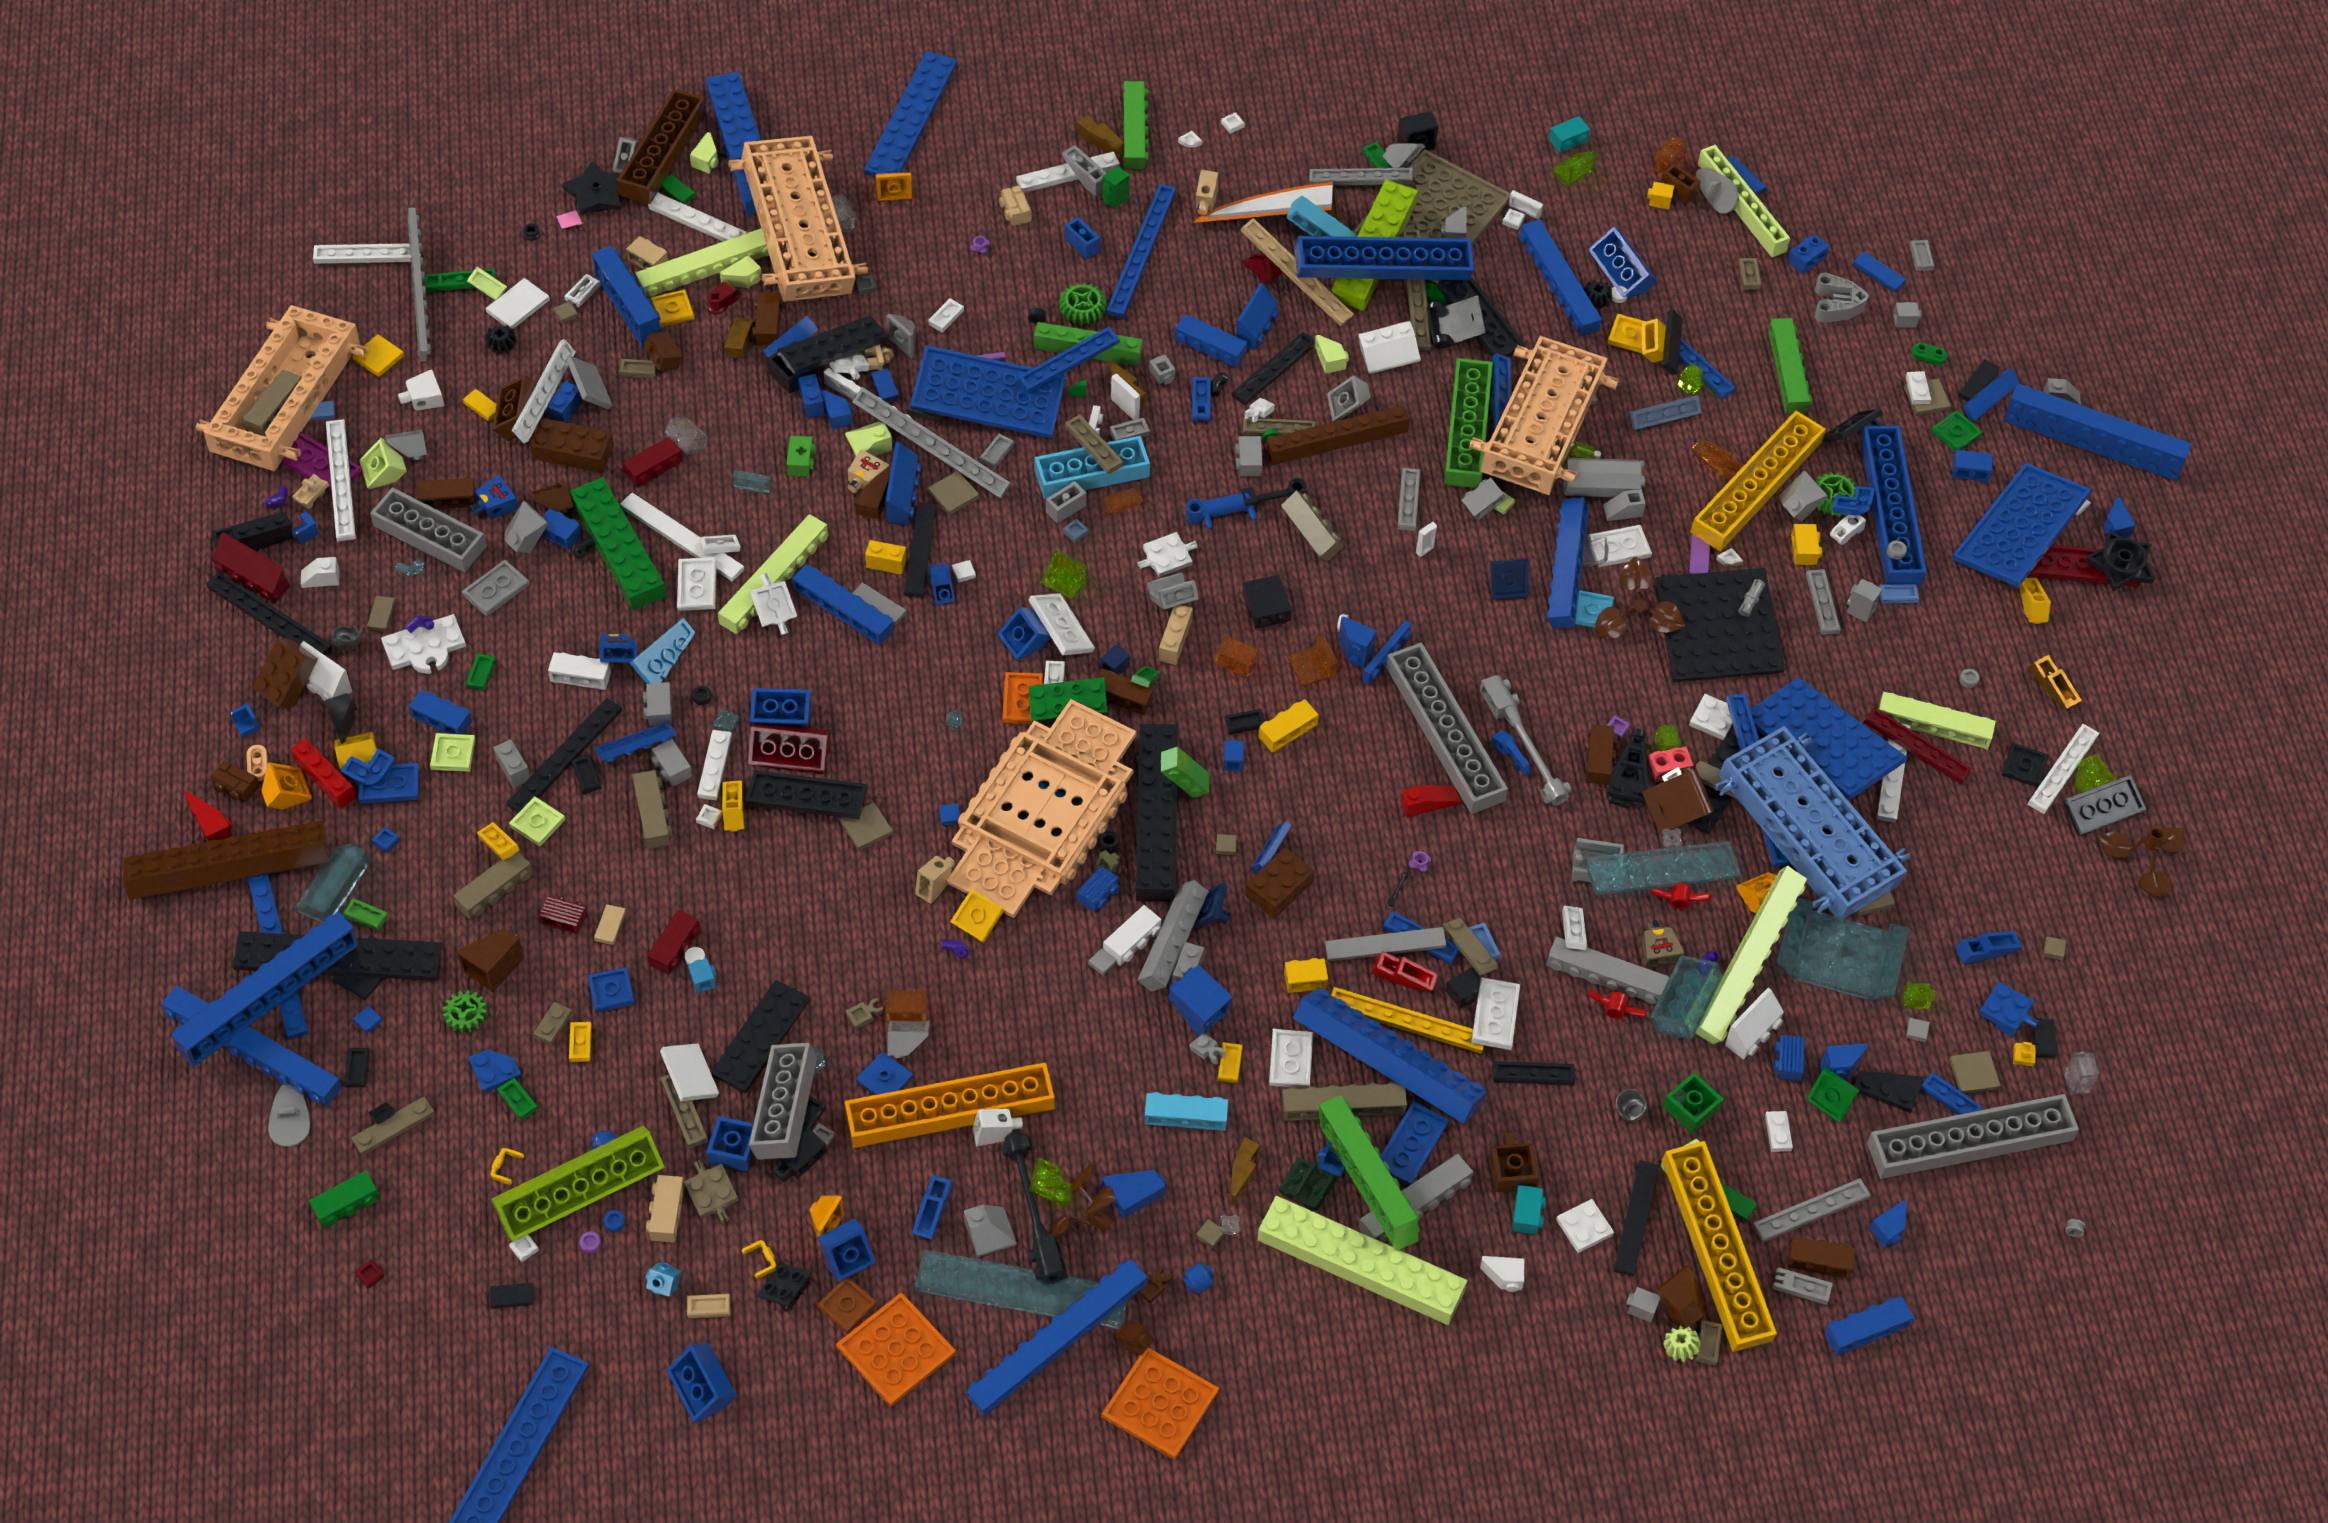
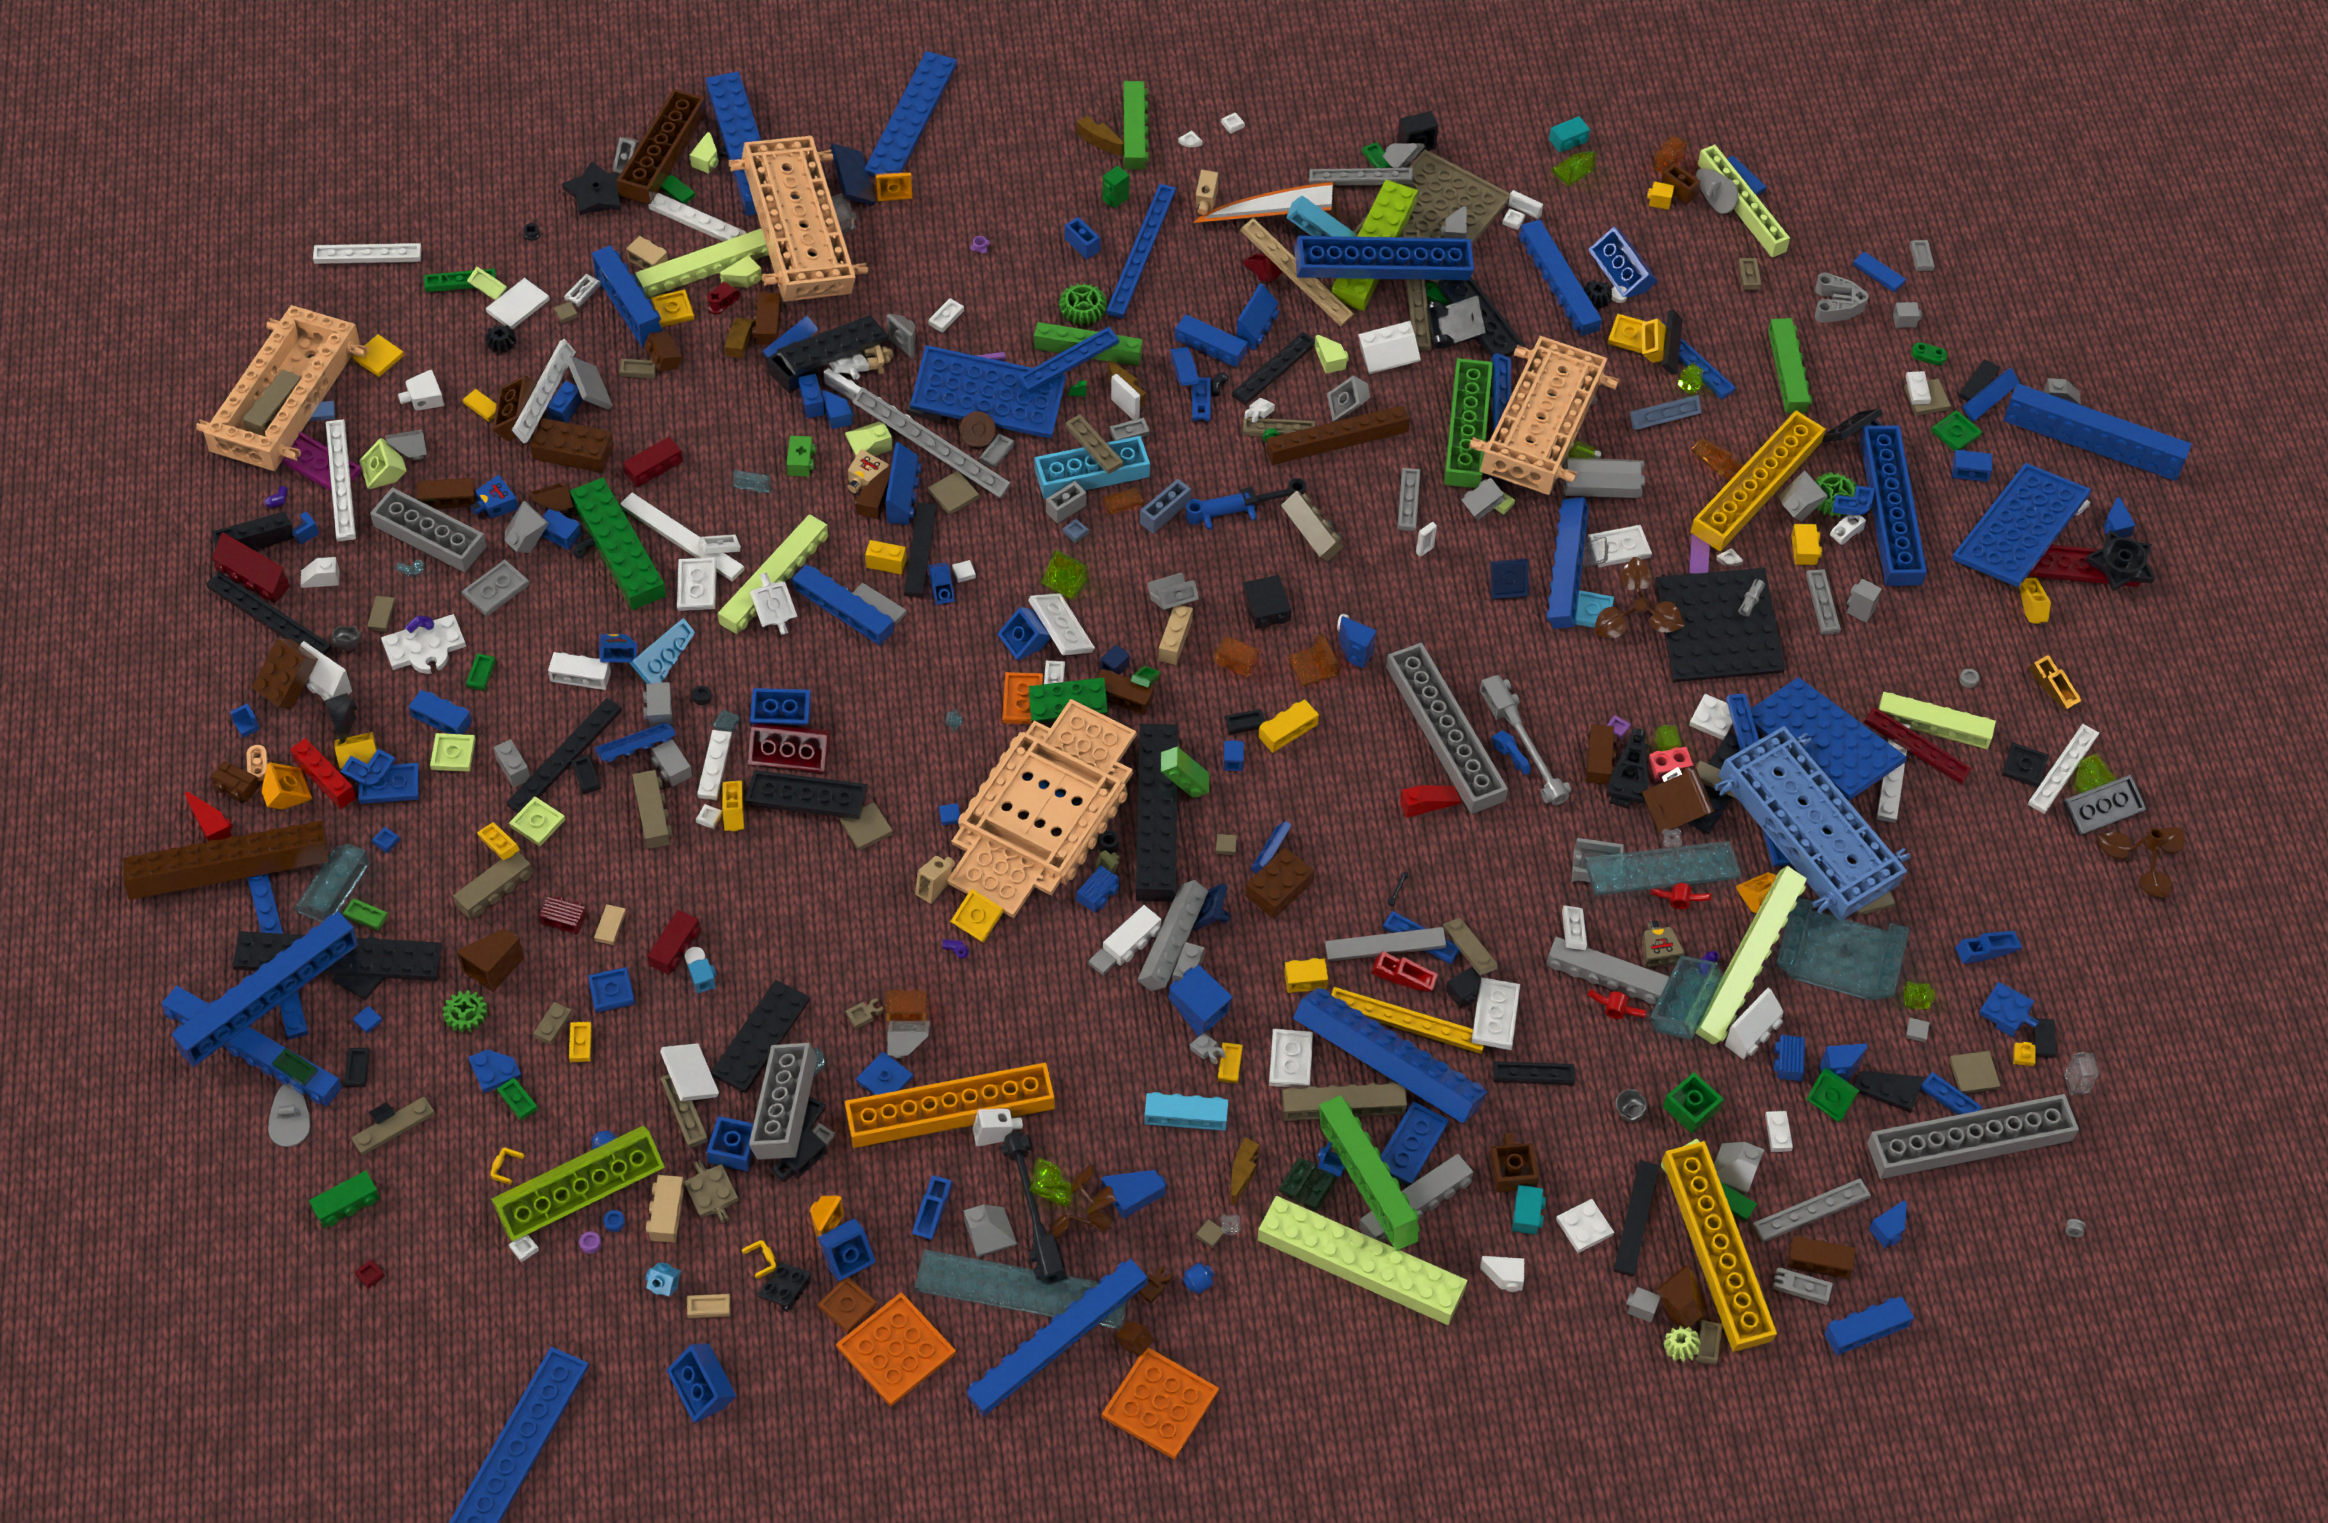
(295, 1067): none -> dark green tile
(310, 491): tan hips -> none
(418, 290): light grey plate -> none
(511, 1295): black tile -> none
(569, 219): bright pink sticker -> none
(686, 435): clear brick -> none
(852, 175): none -> dark blue tile
(865, 285): dark grey tile -> none
(884, 385): blue tile -> none
(977, 429): none -> reddish brown tile
(1015, 205): tan brick -> none
(1036, 315): black tile -> none
(1061, 173): white plate -> none
(1085, 169): light grey slope -> none
(1096, 418): white plate -> none
(1162, 373): light grey brick -> none
(1165, 506): none -> sand blue brick
(1167, 554): white plate -> none
(1184, 366): none -> blue slope
(1250, 456): light grey brick -> none
(1393, 645): blue plate -> none
(1420, 856): medium lavender plate -> none
(1485, 938): medium blue tile -> none
(1625, 505): light grey slope -> none
(1738, 1164): none -> light grey slope
(1808, 253): blue brick -> none
(1896, 549): light grey tile -> none
(1899, 593): medium blue tile -> none
(2054, 948): dark tan tile -> none

